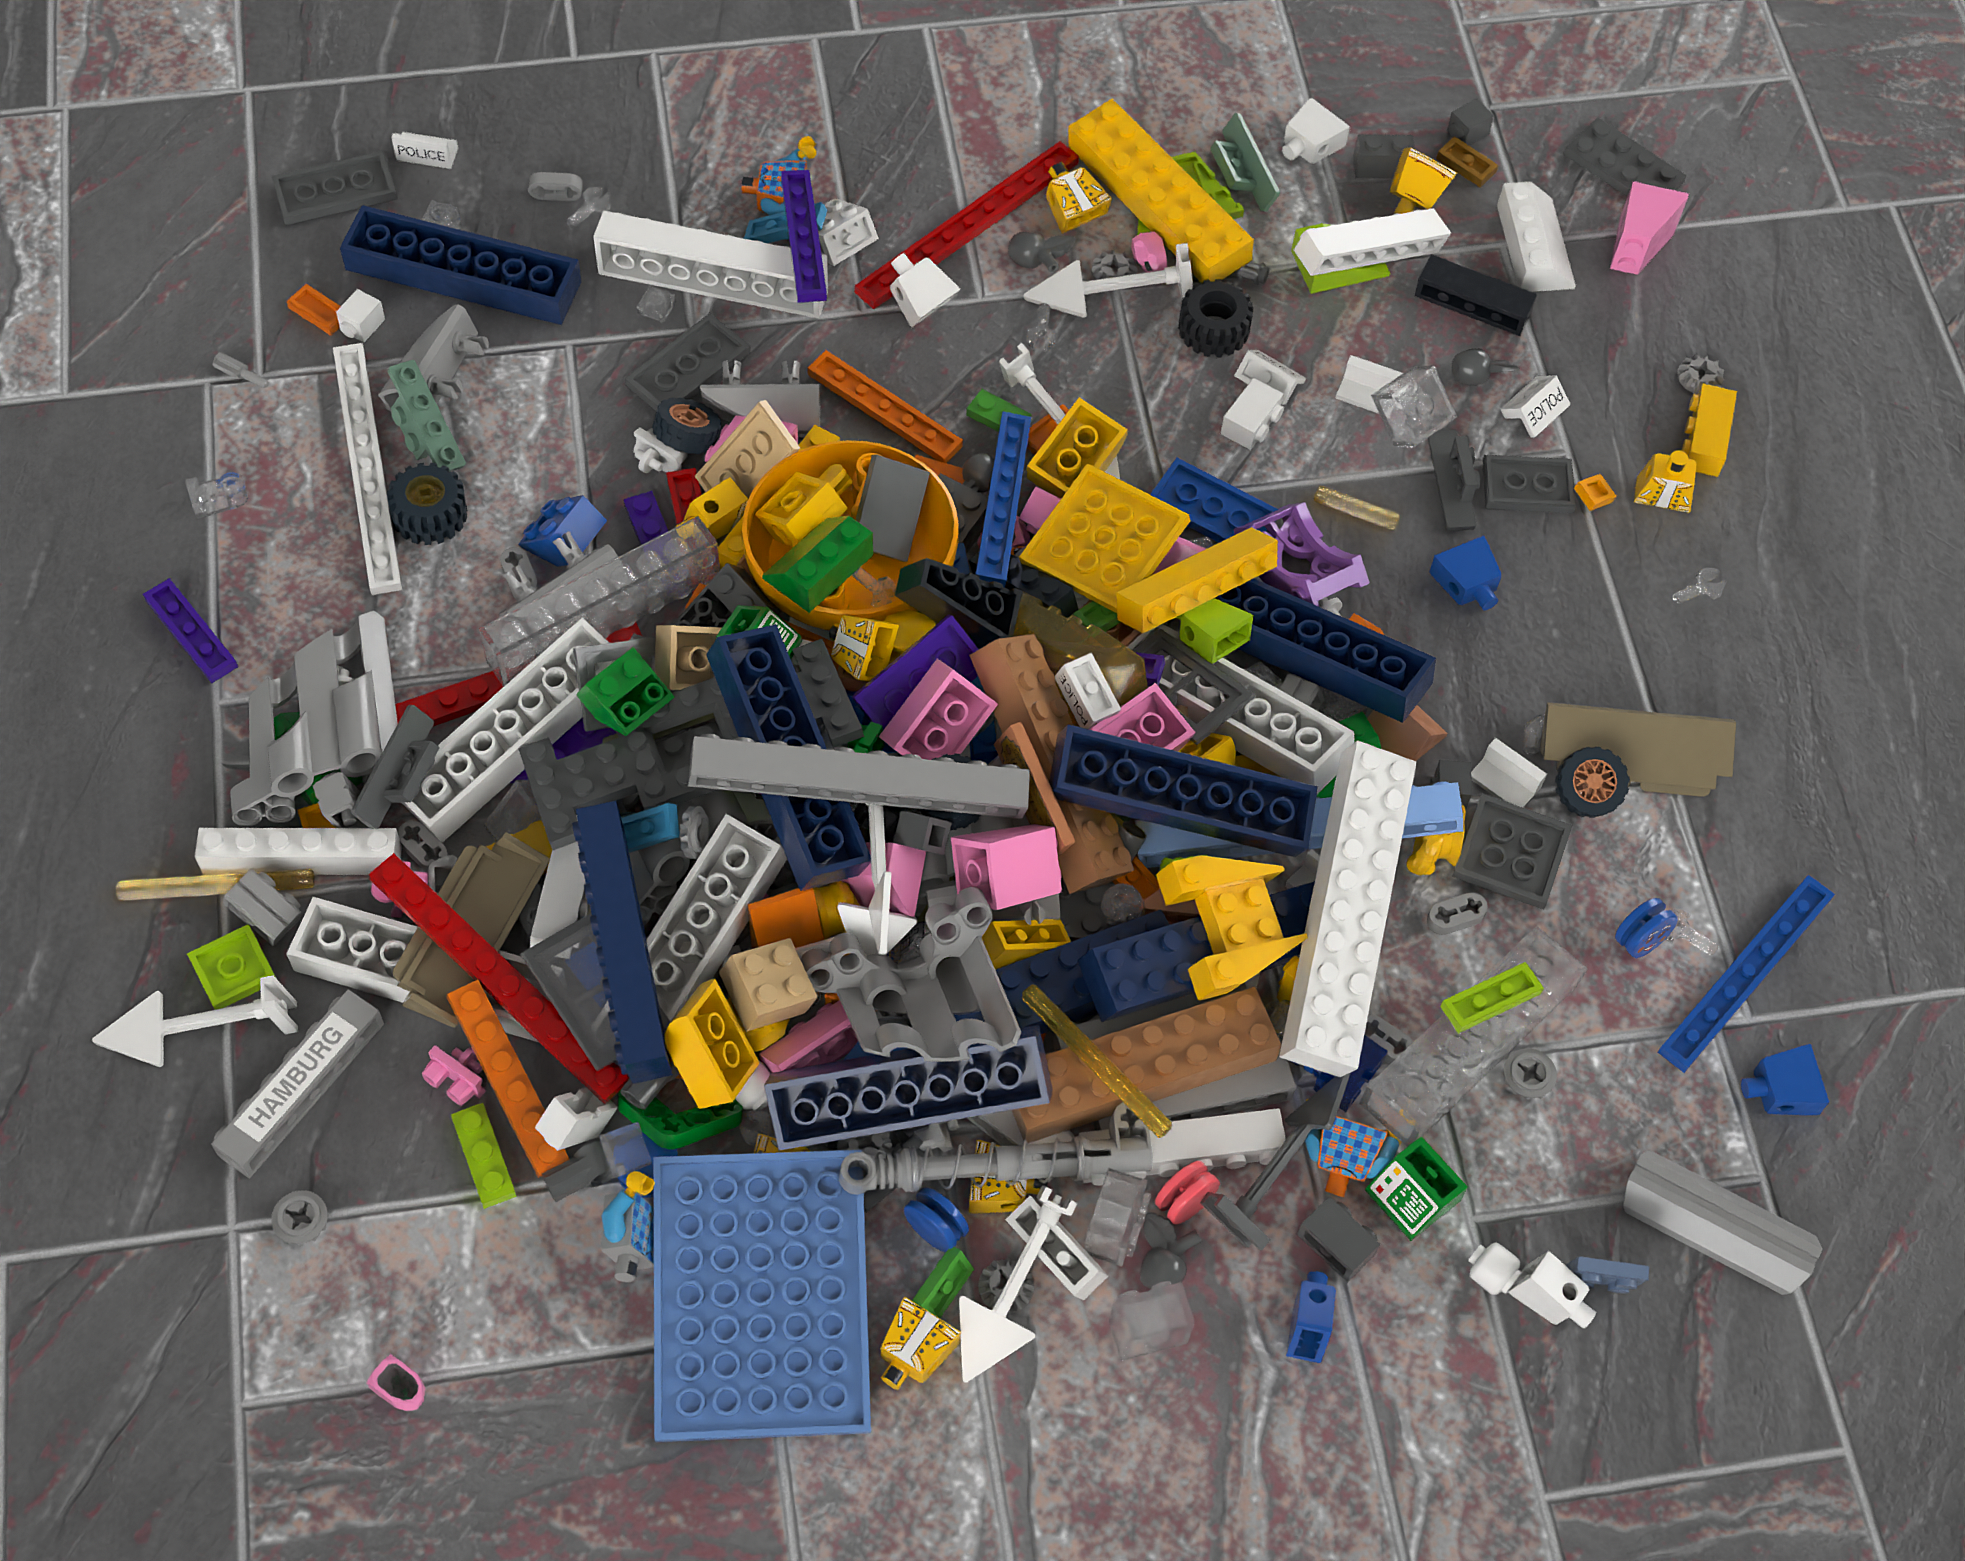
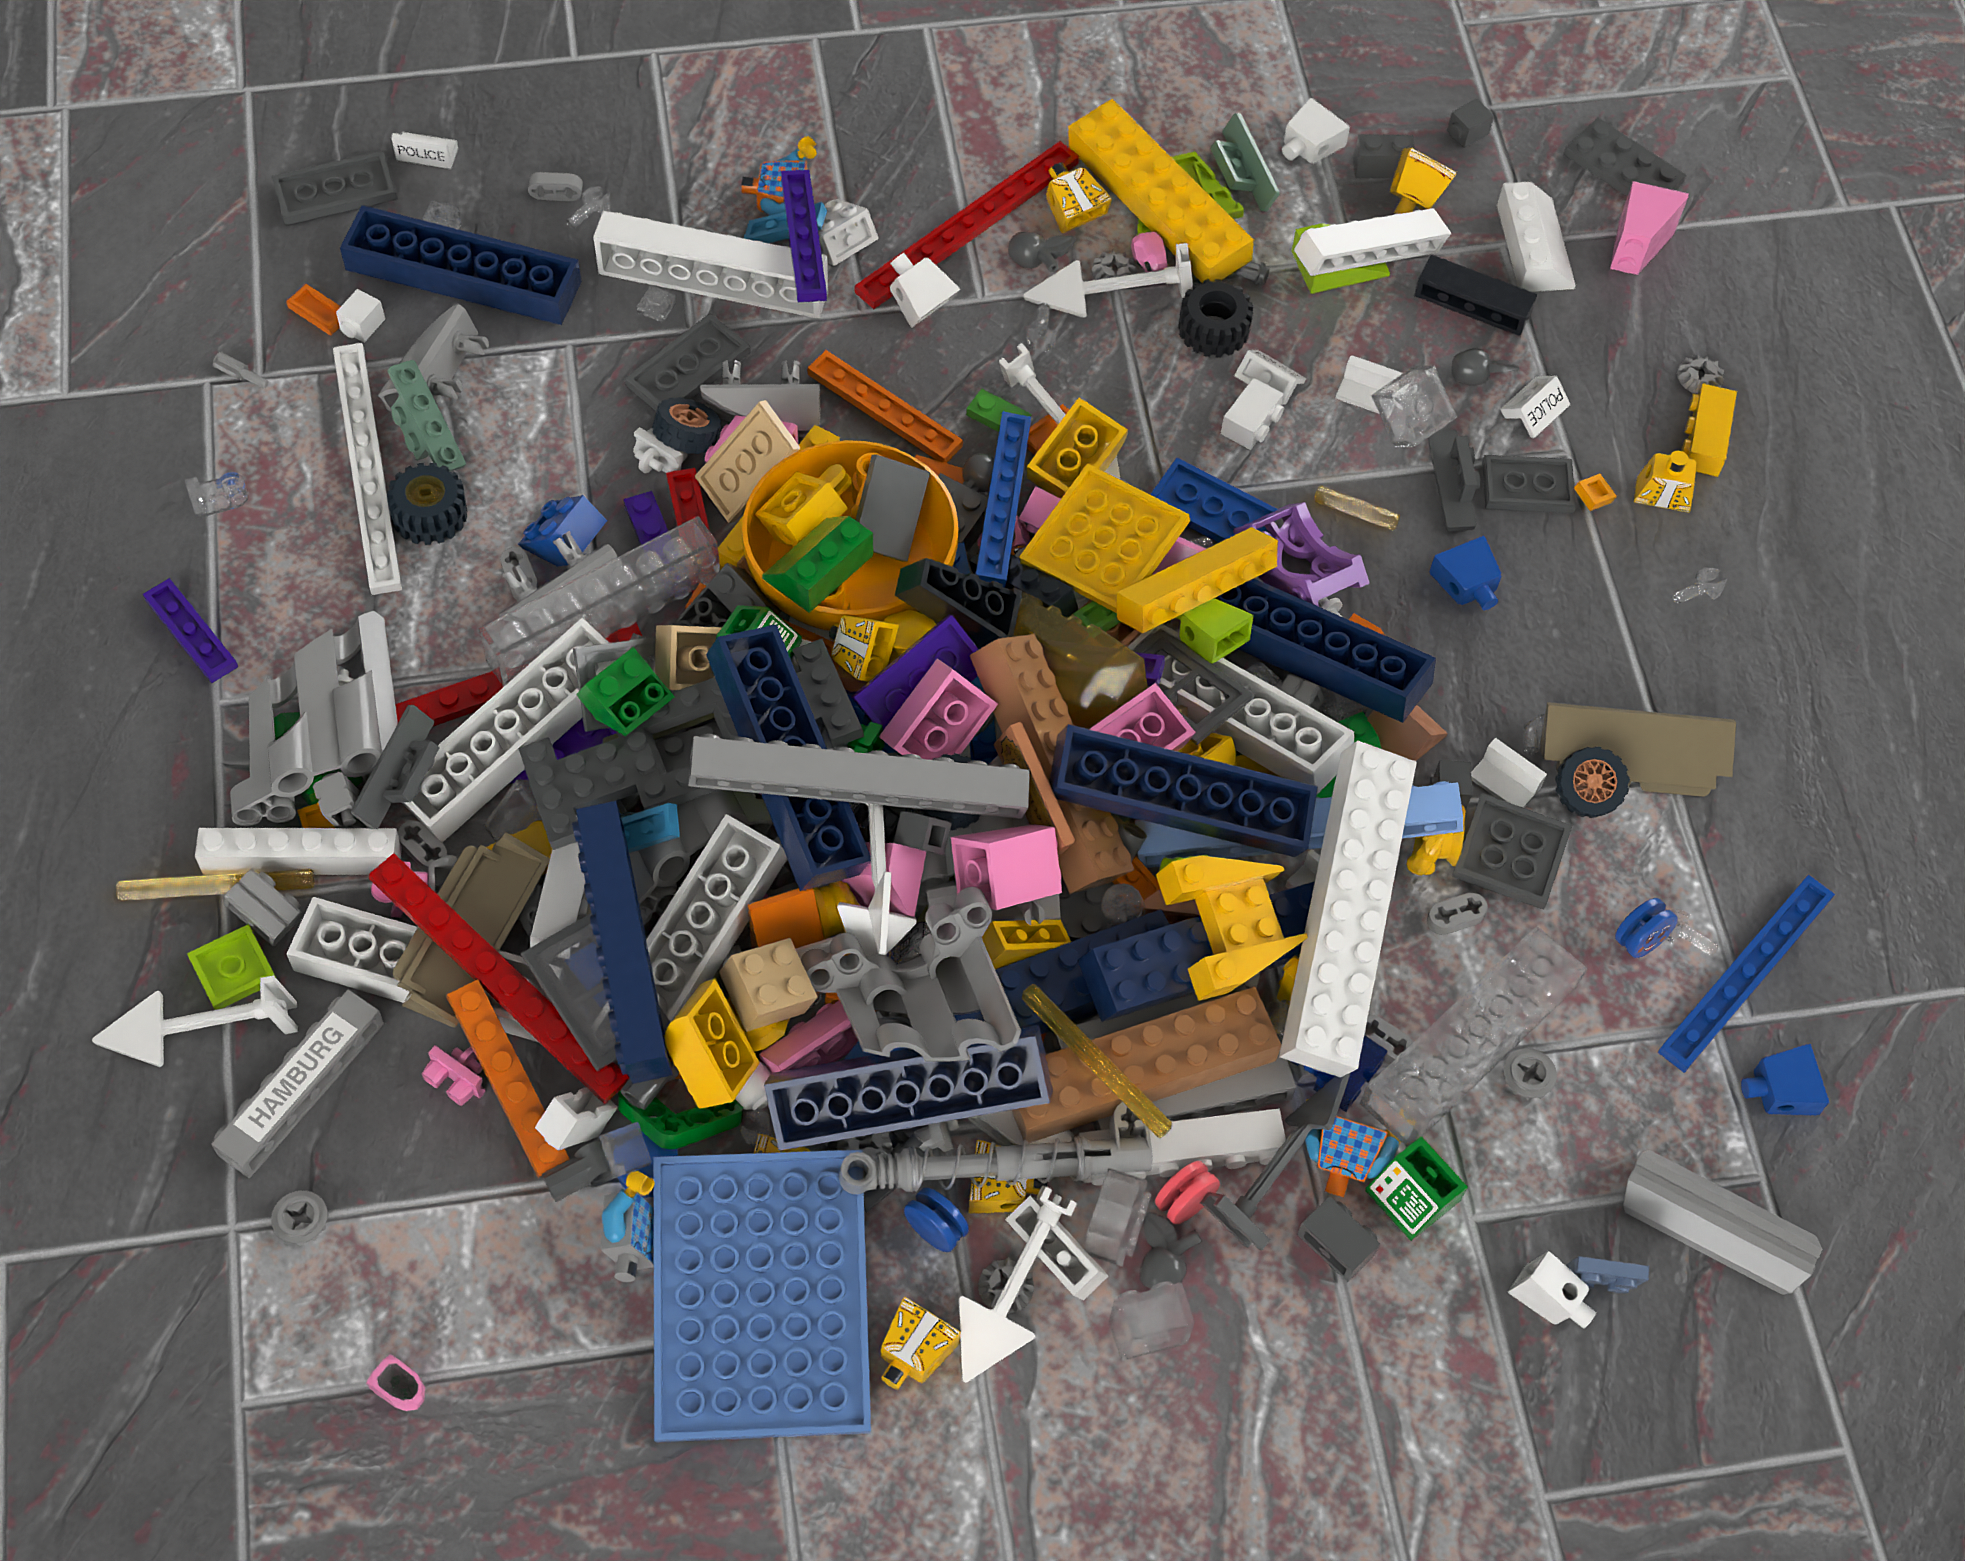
(483, 1155): lime plate -> none
(694, 831): light grey gear -> none
(718, 508): yellow torso -> none
(879, 589): clear bar -> none
(944, 1282): bright green plate -> none
(1087, 691): white panel -> none
(1312, 1318): blue torso -> none
(1467, 162): pearl gold plate -> none
(1491, 997): lime plate -> none
(1494, 1268): white head -> none

